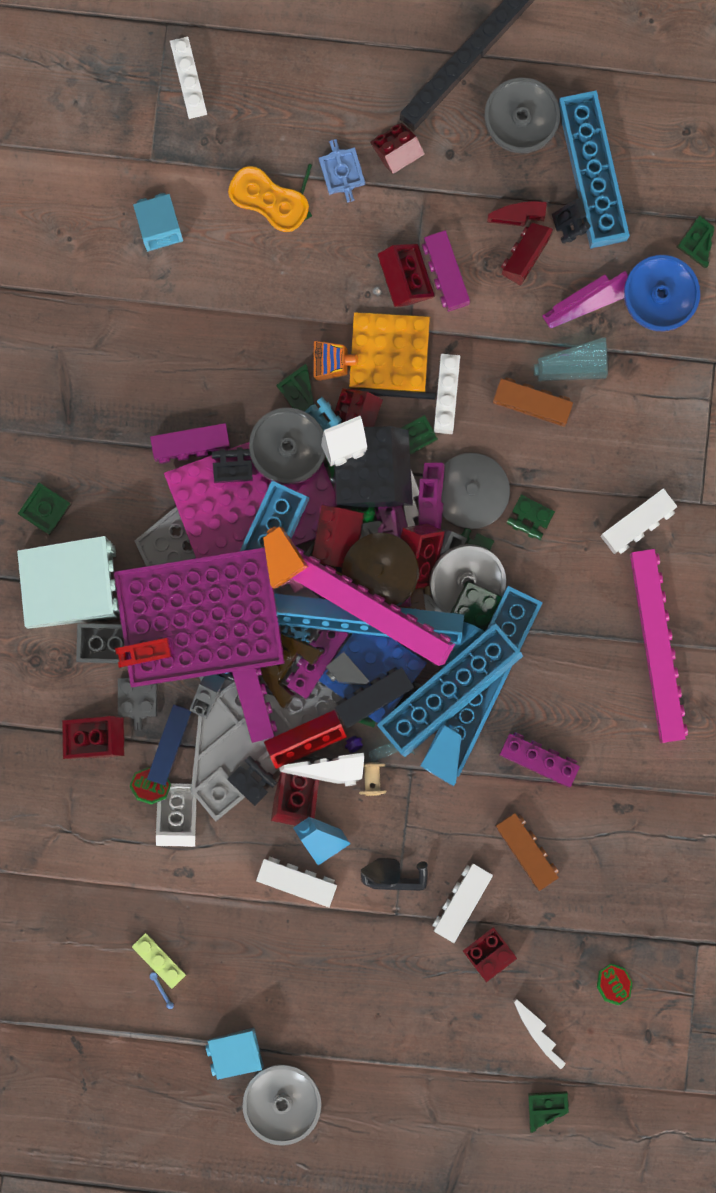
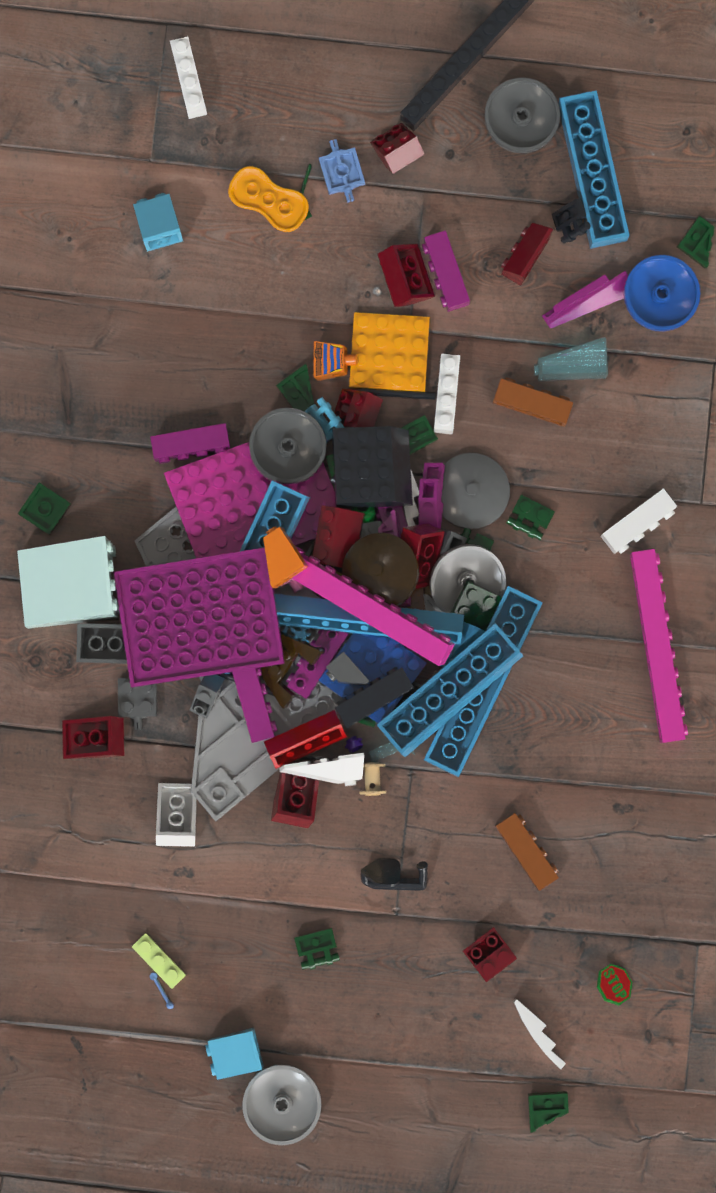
(144, 652): red plate -> none
(147, 790): piece -> none
(169, 745): dark blue slope -> none
(232, 471): black plate -> none
(247, 785): black plate -> none
(297, 883): white brick -> none
(314, 943): none -> dark green plate
(321, 839): dark azure slope -> none
(344, 441): white slope -> none
(444, 755): dark azure slope -> none
(462, 903): white brick -> none
(518, 213): dark red slope -> none
(539, 760): magenta brick -> none

